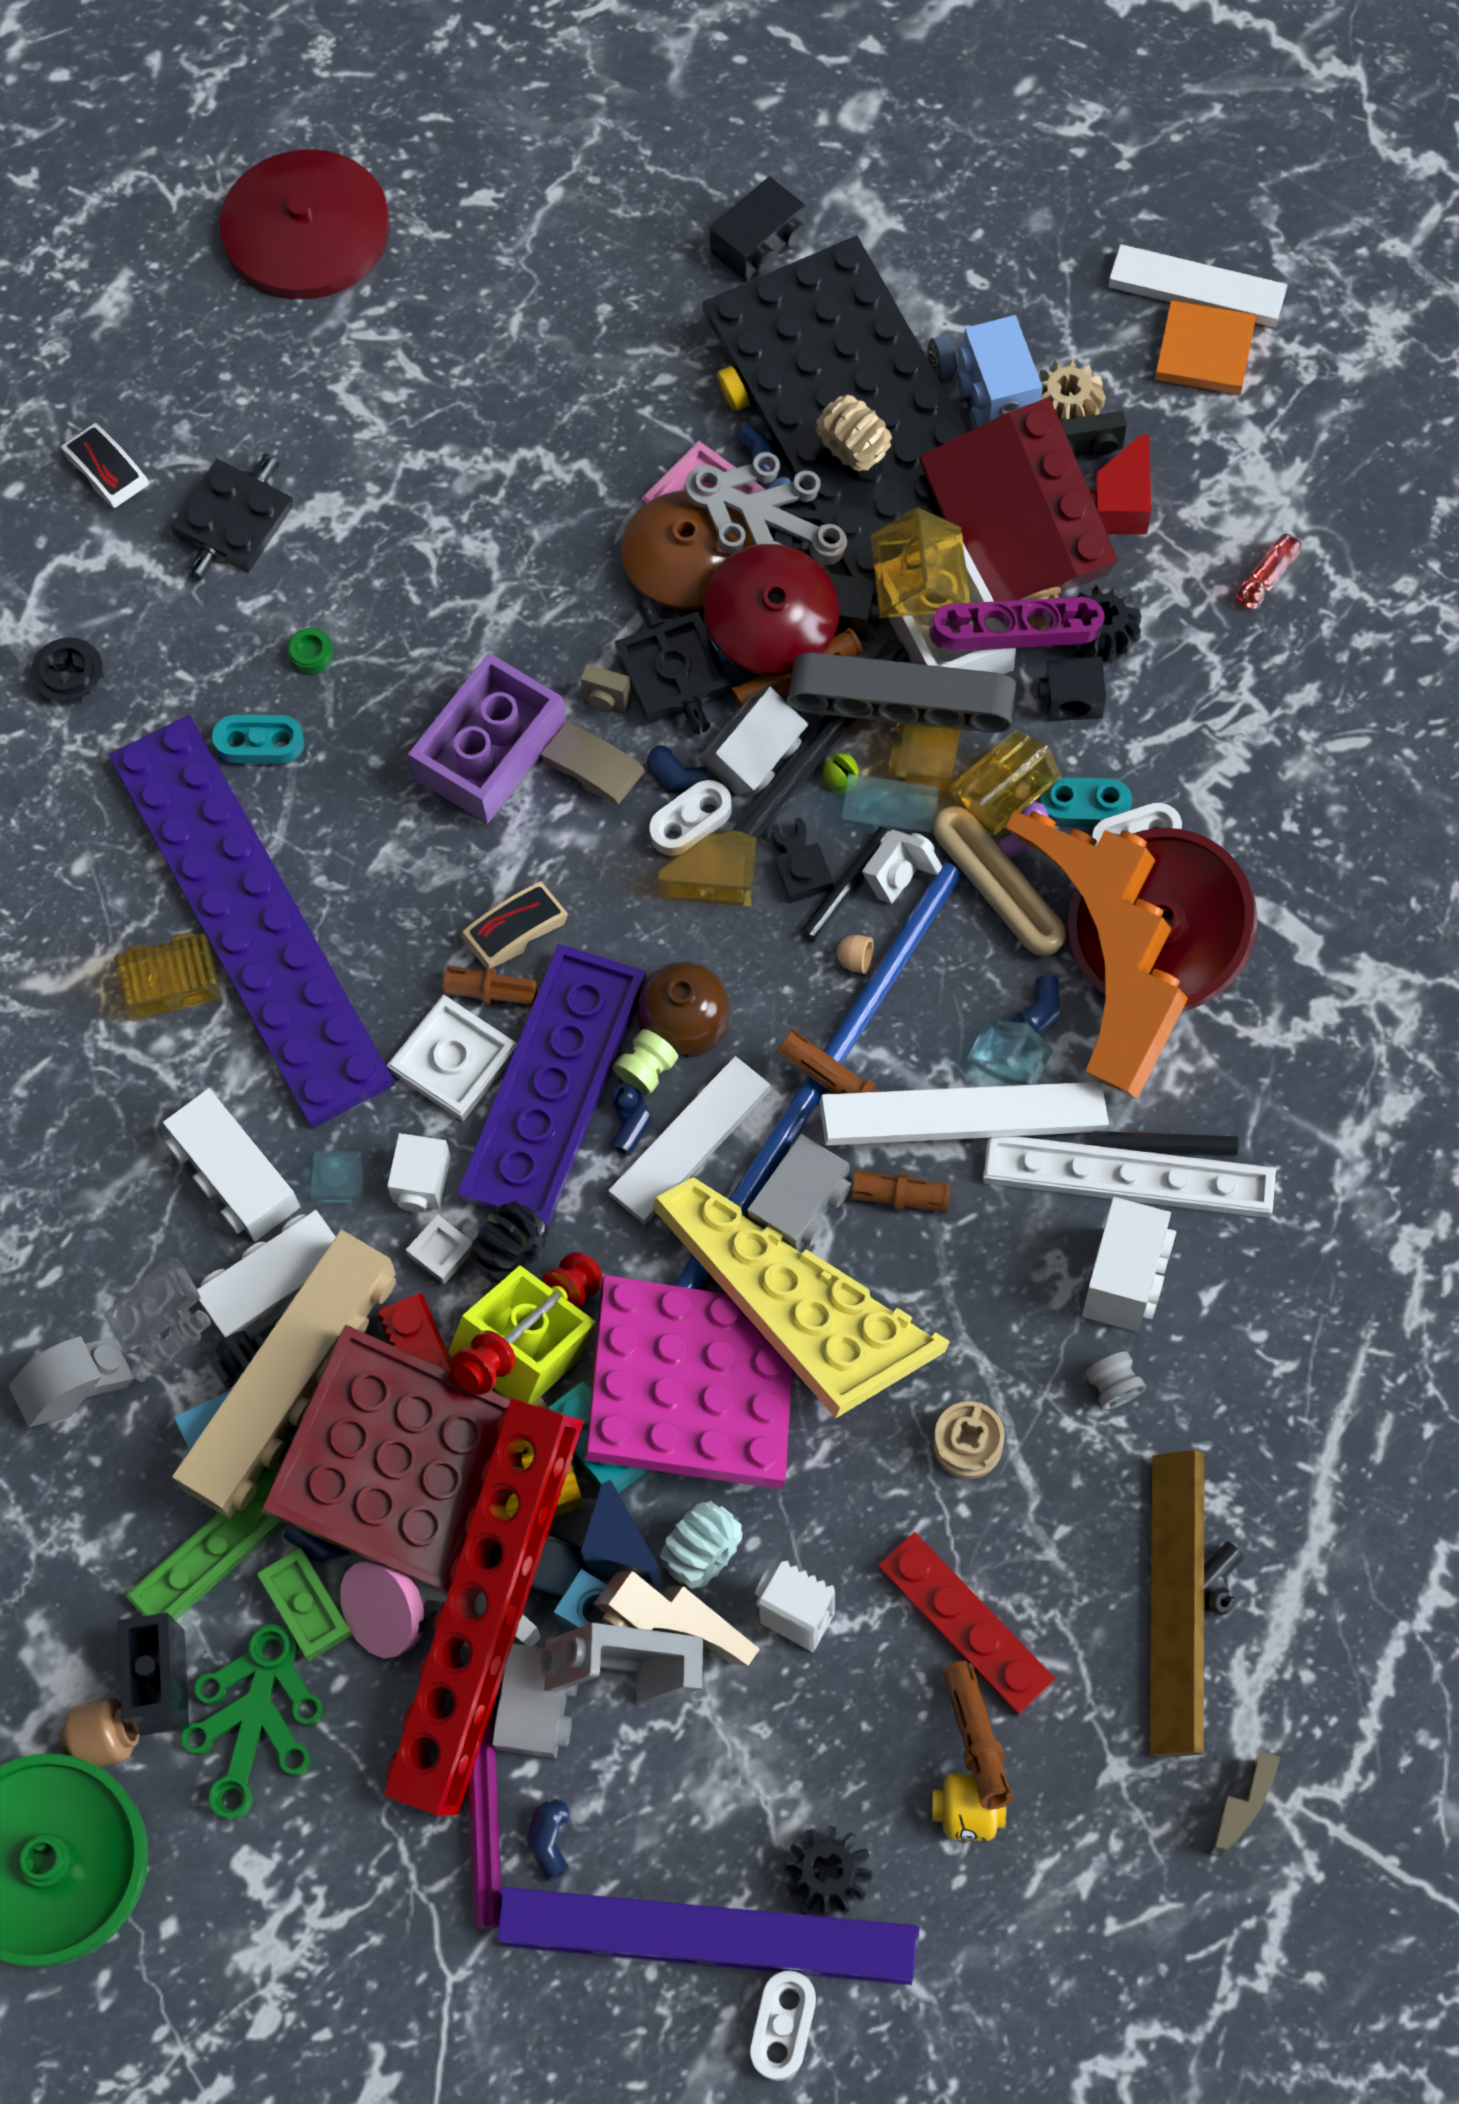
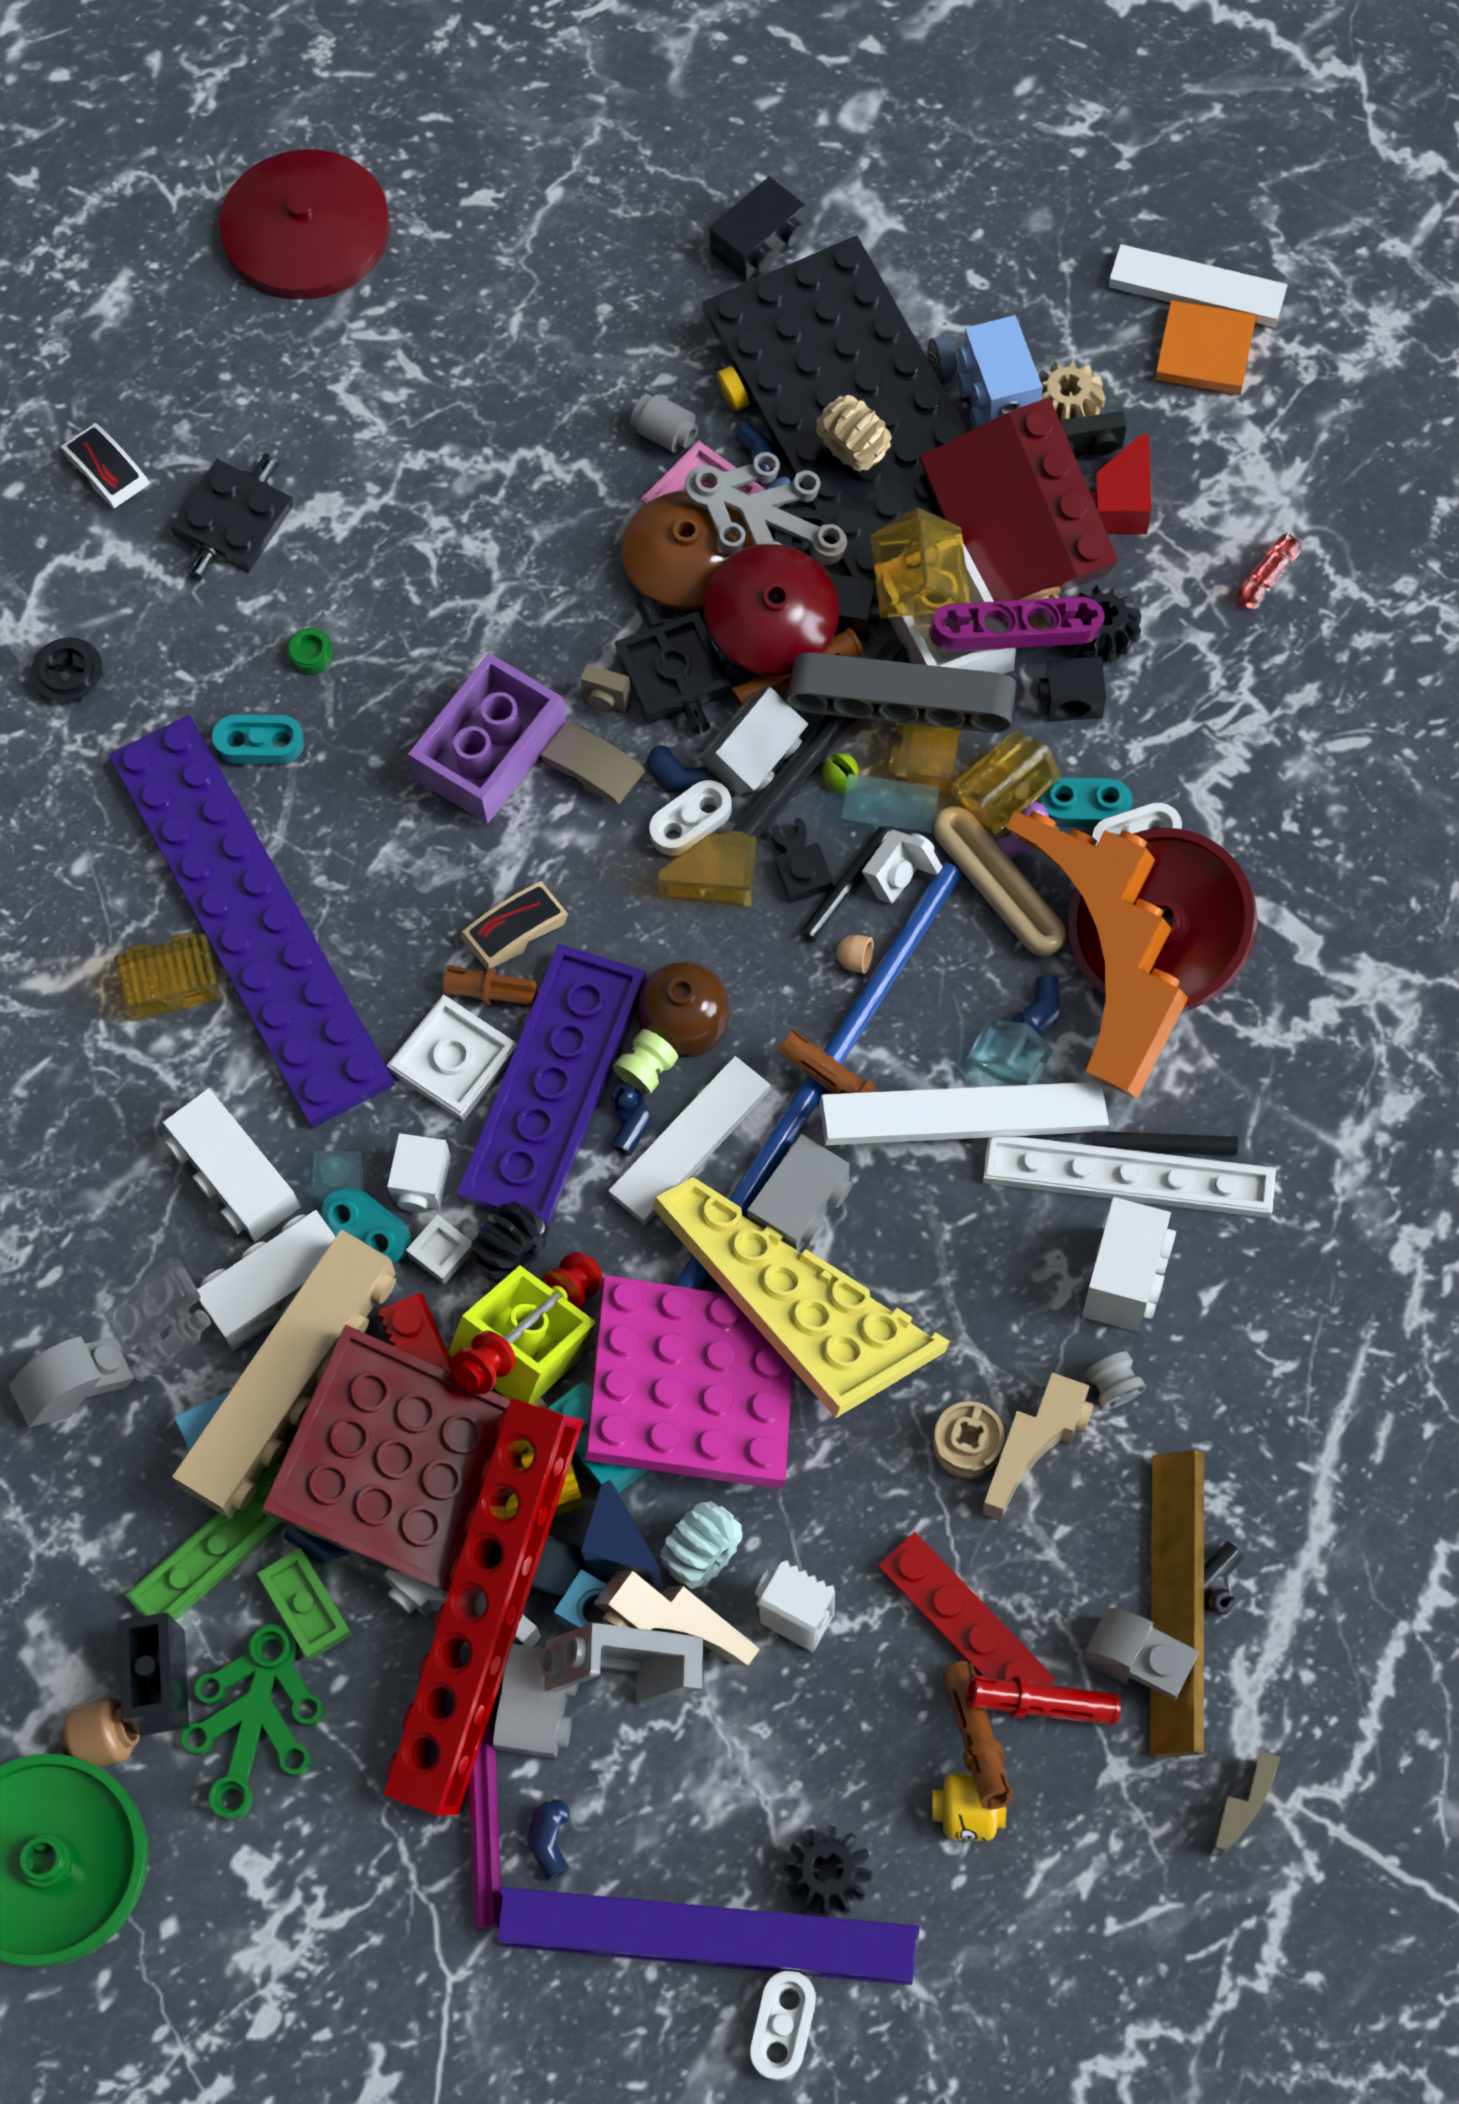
(235, 1355): black gear -> none
(367, 1221): none -> teal plate
(381, 1608): bright pink tile -> none
(664, 422): none -> light grey brick
(901, 1191): dark orange pin -> none
(1024, 1698): none -> red pin
(1030, 1437): none -> tan slope
(1131, 1648): none -> light grey brick

